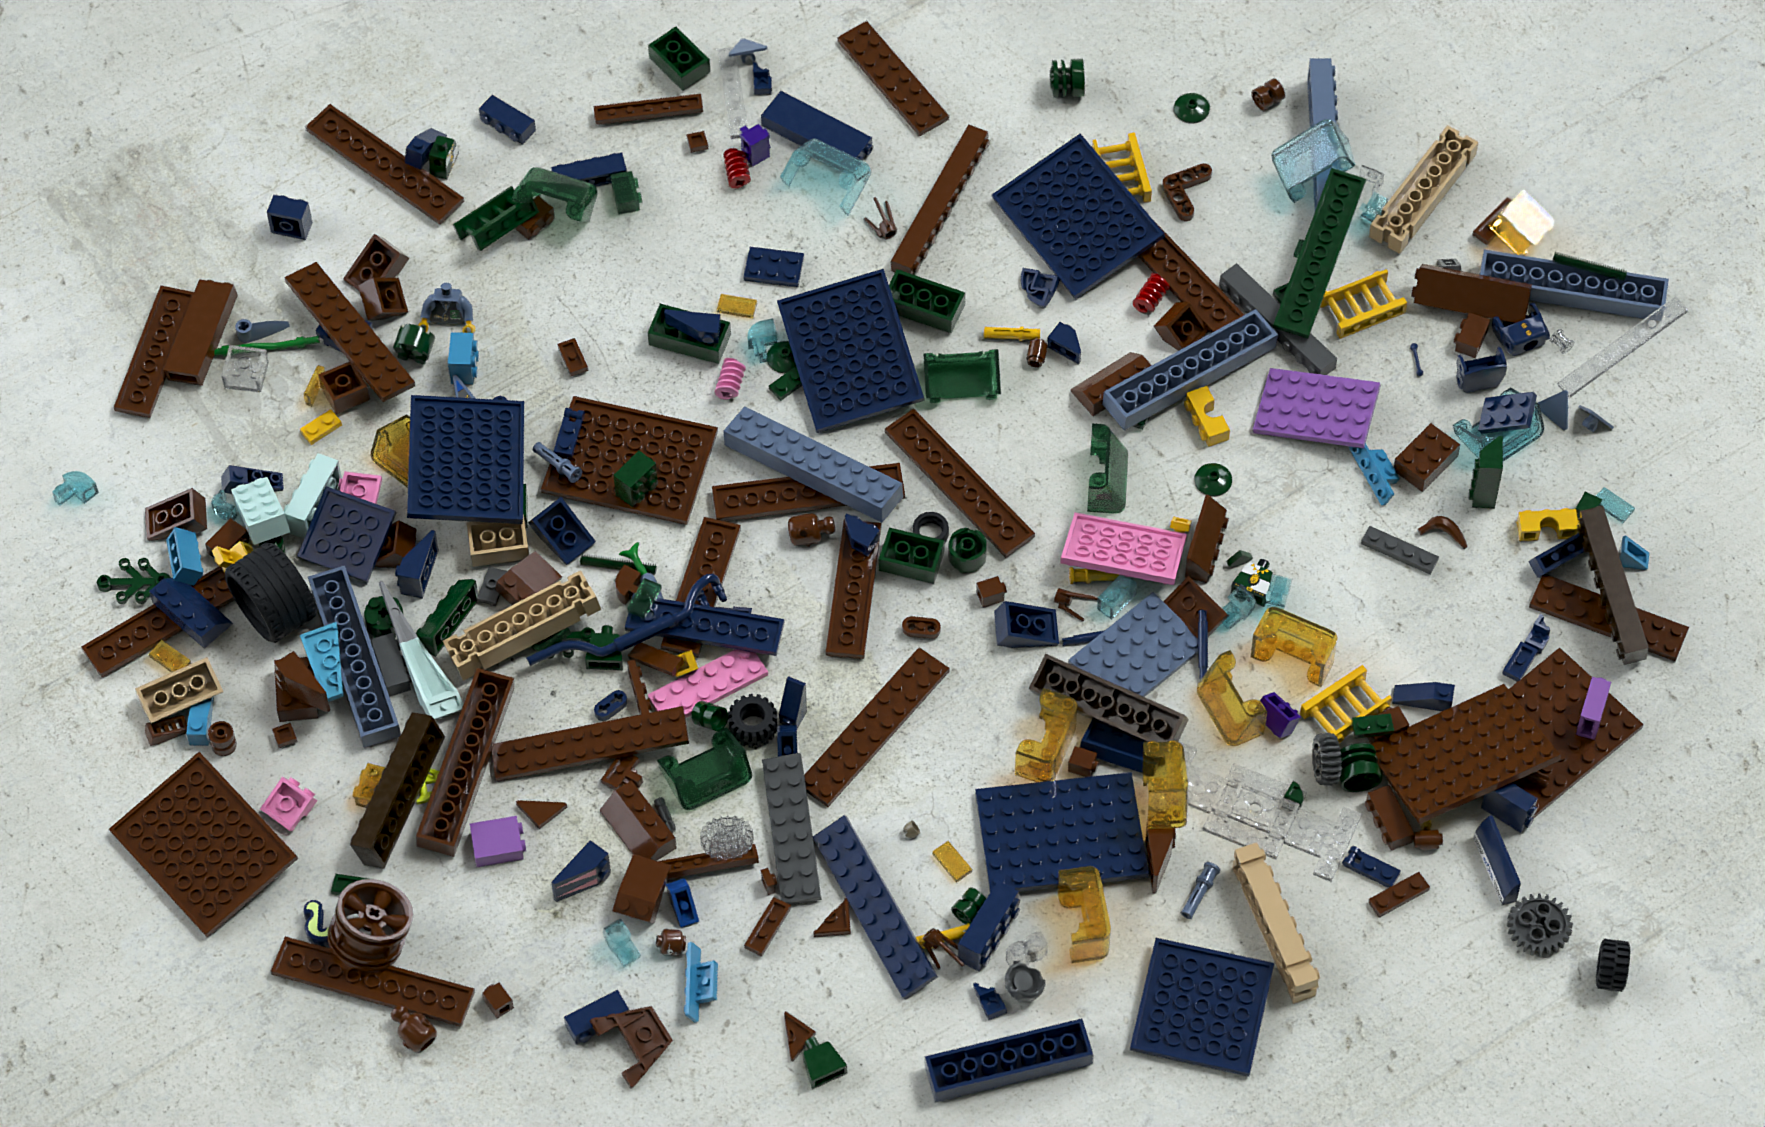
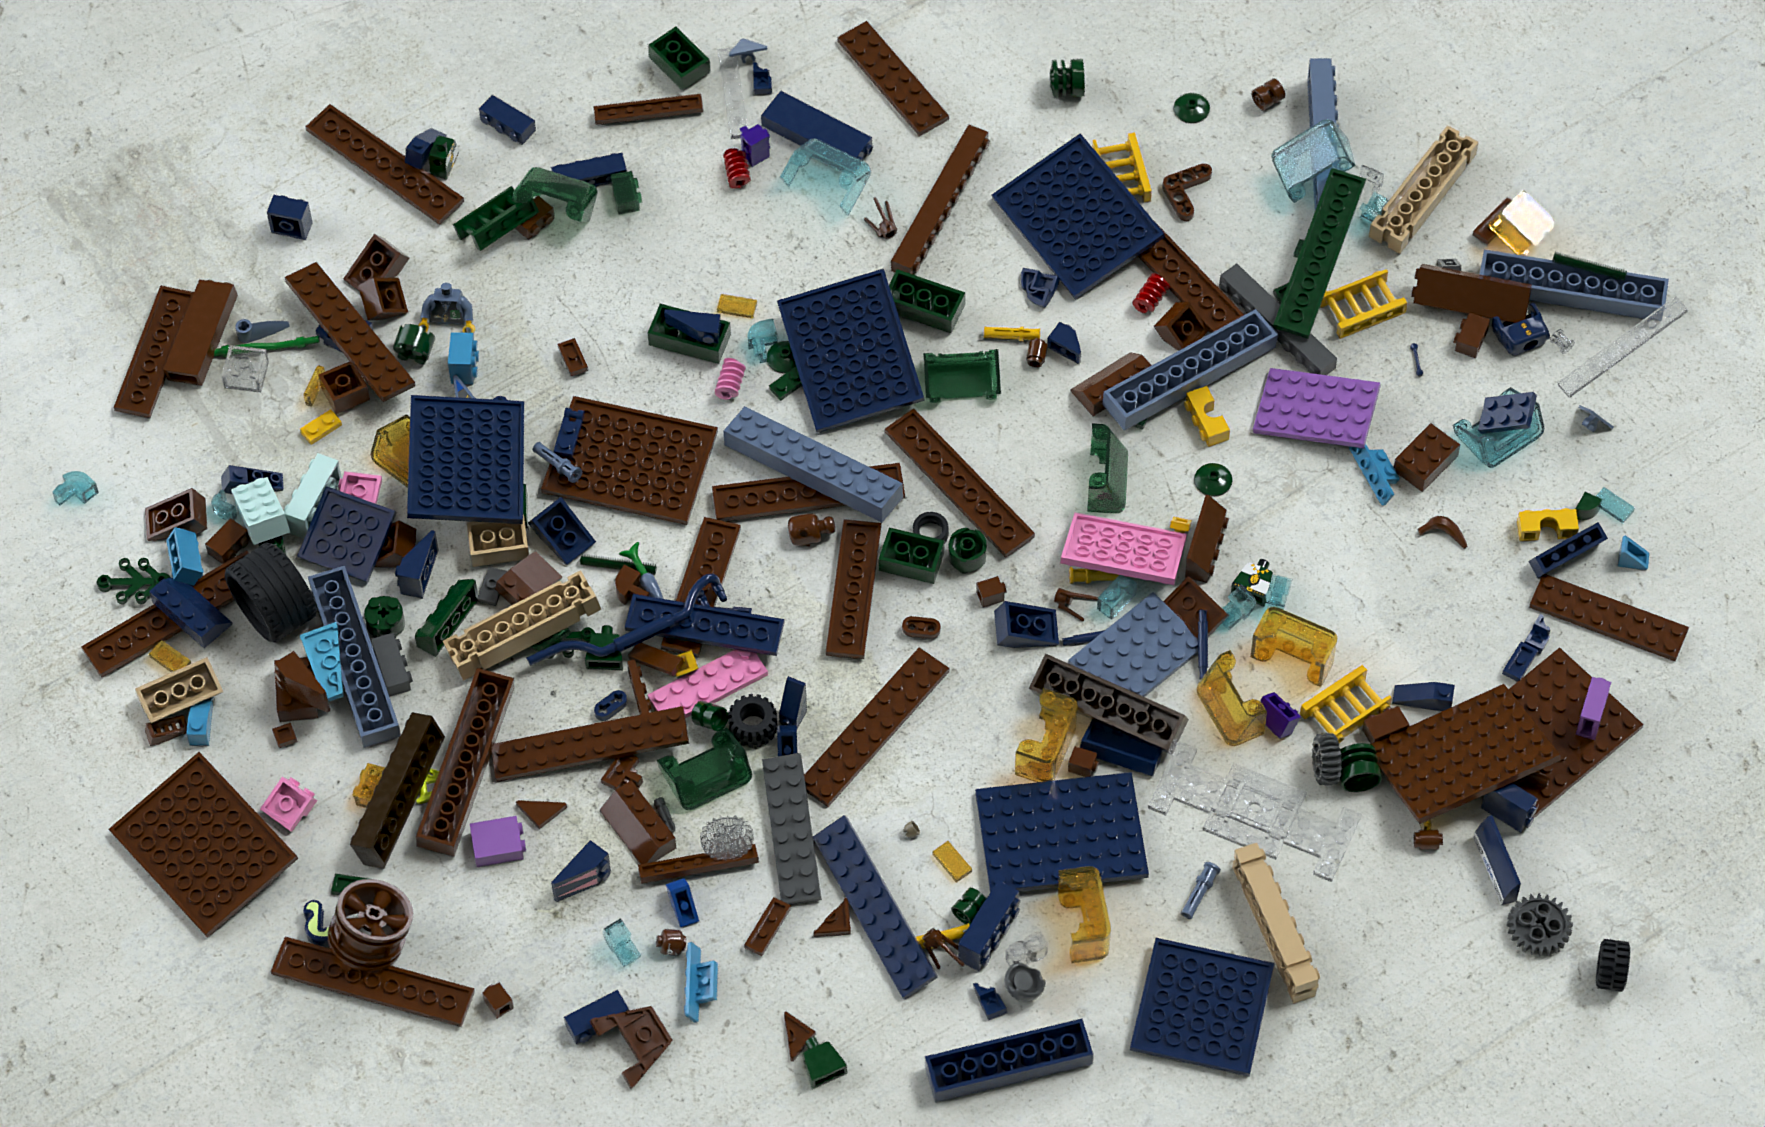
(222, 738): reddish brown wheel -> none
(225, 557): yellow brick -> none
(413, 1029): reddish brown piece -> none
(431, 685): light aqua plate -> none
(635, 479): dark green brick -> none
(642, 888): reddish brown slope -> none
(644, 598): clear green plate -> none
(697, 141): reddish brown plate -> none
(769, 881): reddish brown plate -> none
(774, 266): dark blue plate -> none
(861, 535): dark blue slope -> none
(1159, 849): reddish brown slope -> none
(1167, 784): clear yellow windscreen -> none
(1239, 558): dark green tile -> none
(1294, 793): dark green tile -> none
(1371, 867): dark blue plate -> none
(1372, 725): dark green plate -> none
(1389, 817): reddish brown brick -> none
(1399, 894): reddish brown plate -> none
(1400, 550): dark grey plate -> none
(1481, 372): dark blue piece -> none
(1487, 475): dark green slope -> none
(1556, 408): sand blue piece -> none
(1613, 585): dark brown brick -> none

